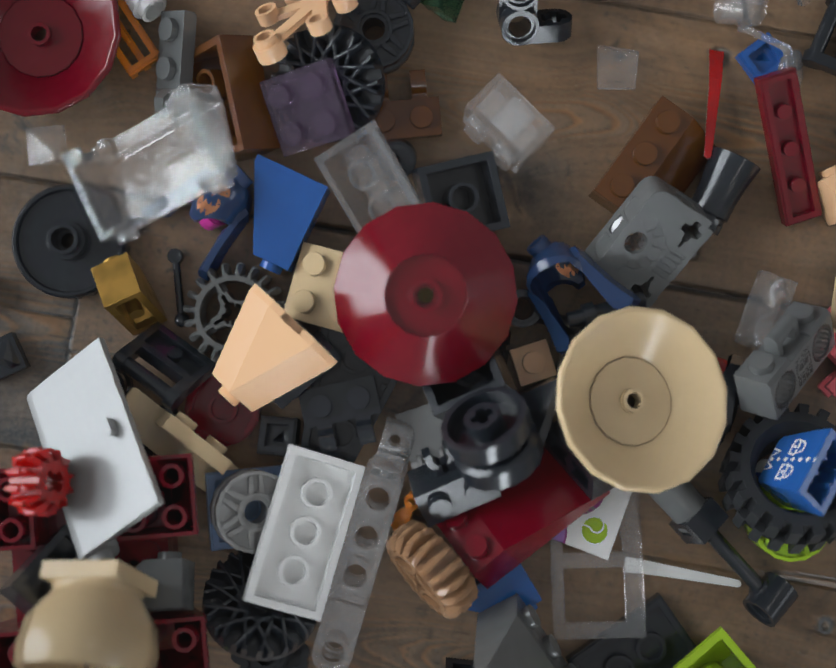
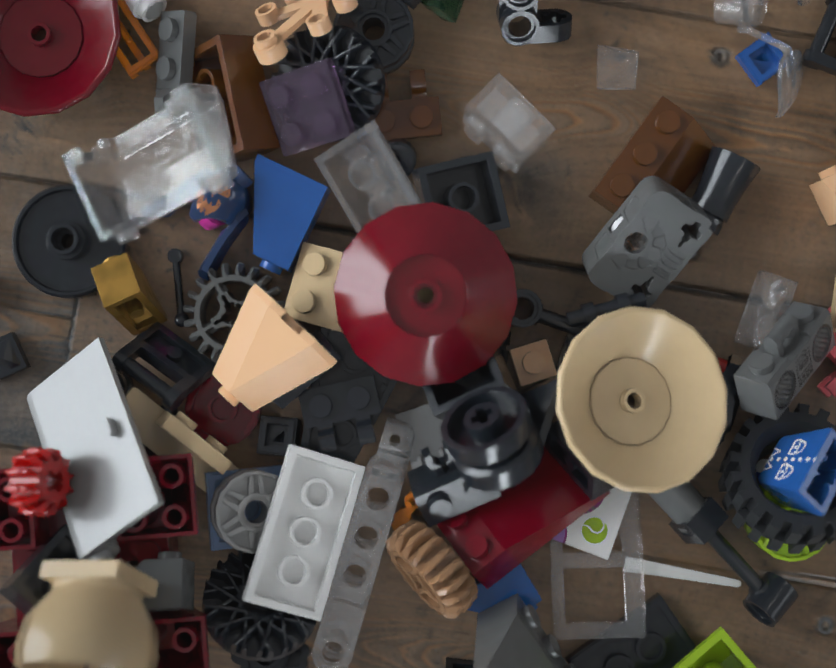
(46, 145): clear slope -> none
(561, 264): dark blue piece -> none
(715, 80): red sticker -> none
(788, 145): dark red tile -> none

